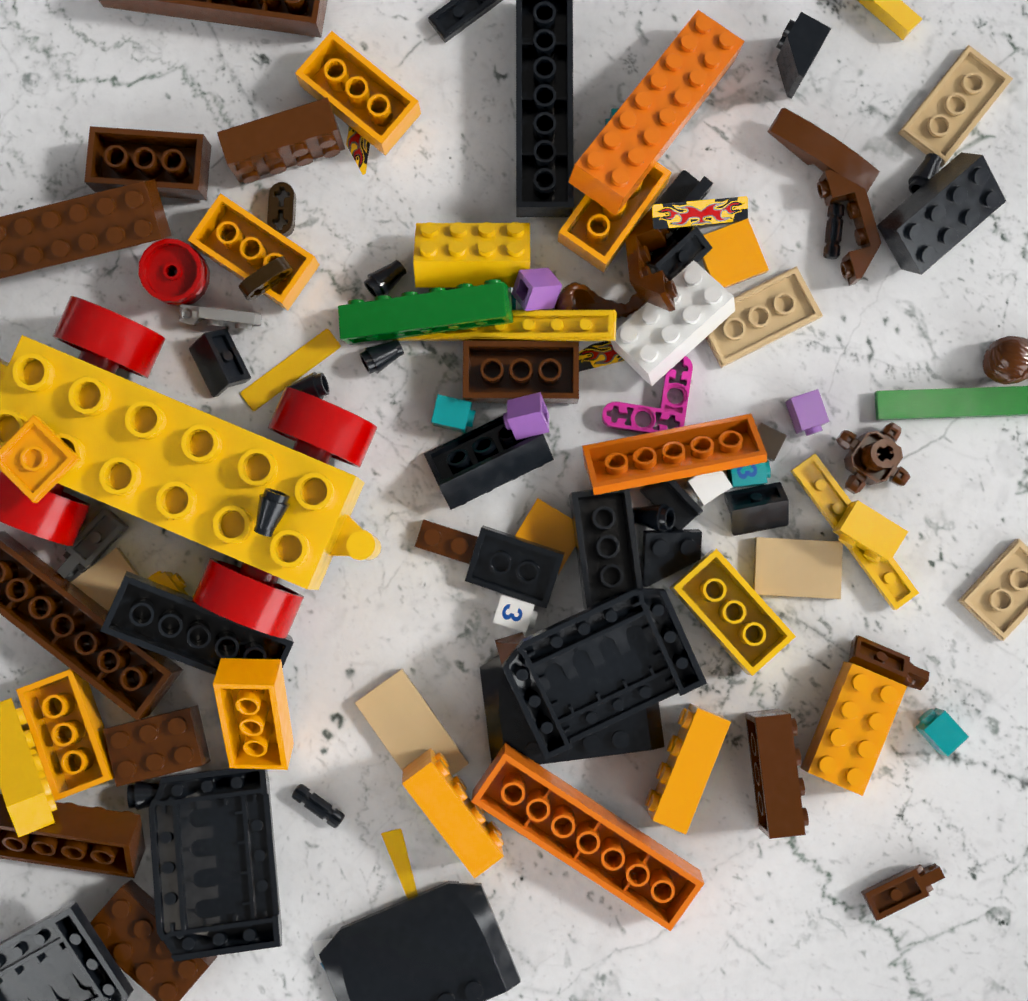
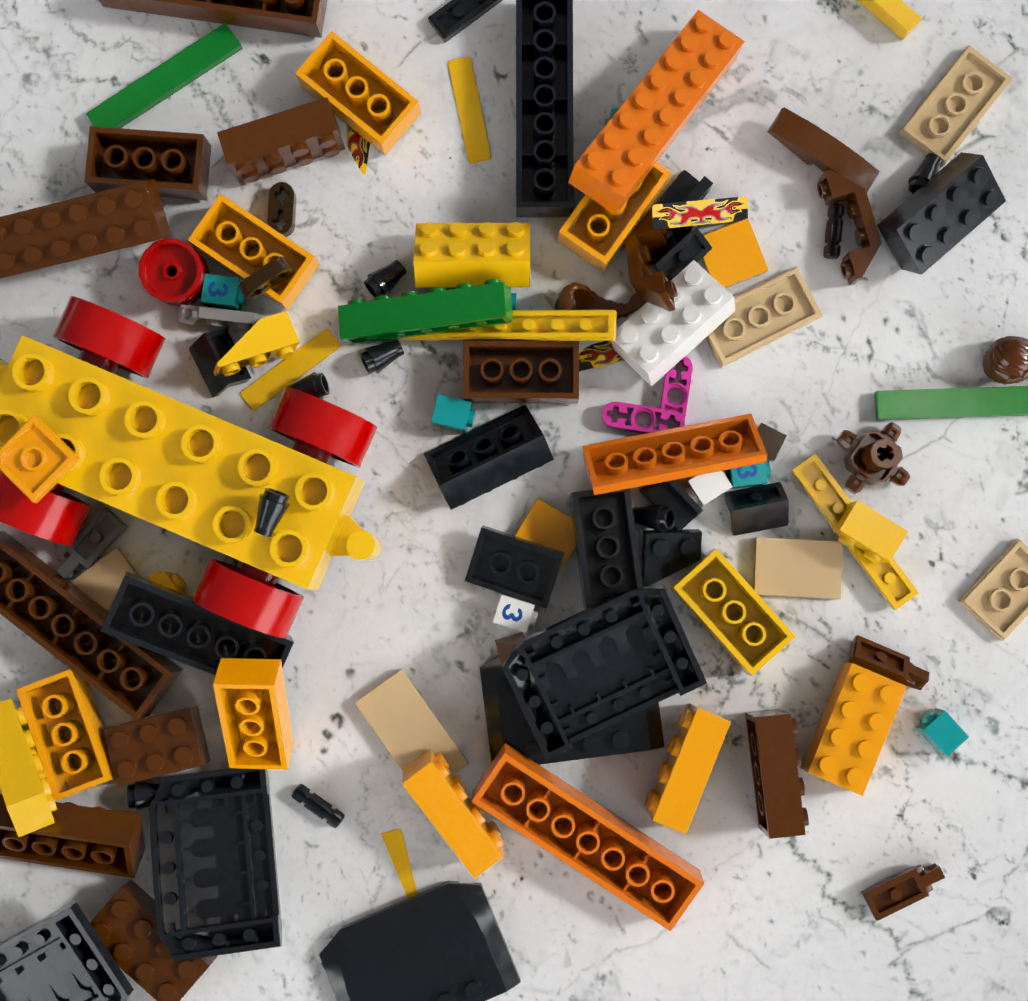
(166, 79): none -> green tile
(222, 292): none -> teal brick
(267, 339): none -> yellow slope
(446, 541): reddish brown plate -> none
(469, 109): none -> yellow sticker
(527, 416): medium lavender brick -> none
(536, 289): medium lavender brick -> none
(798, 50): black slope -> none
(807, 412): medium lavender brick -> none

